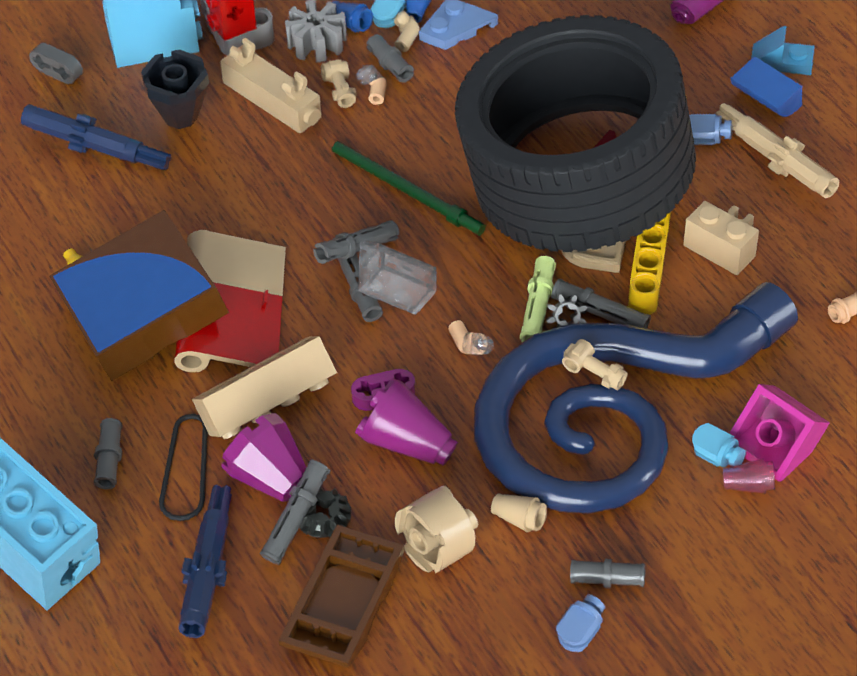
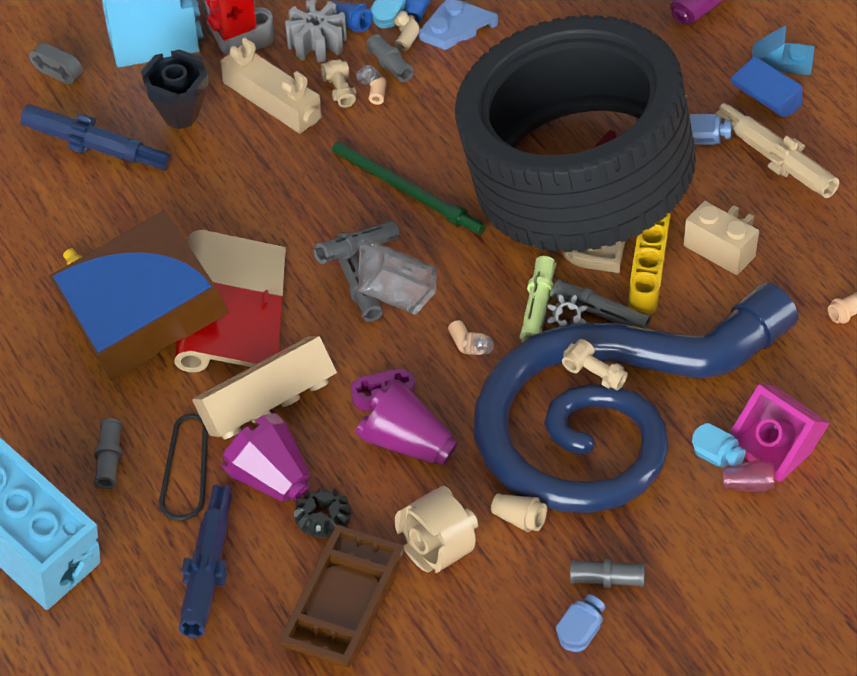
(301, 499): dark grey pin -> none

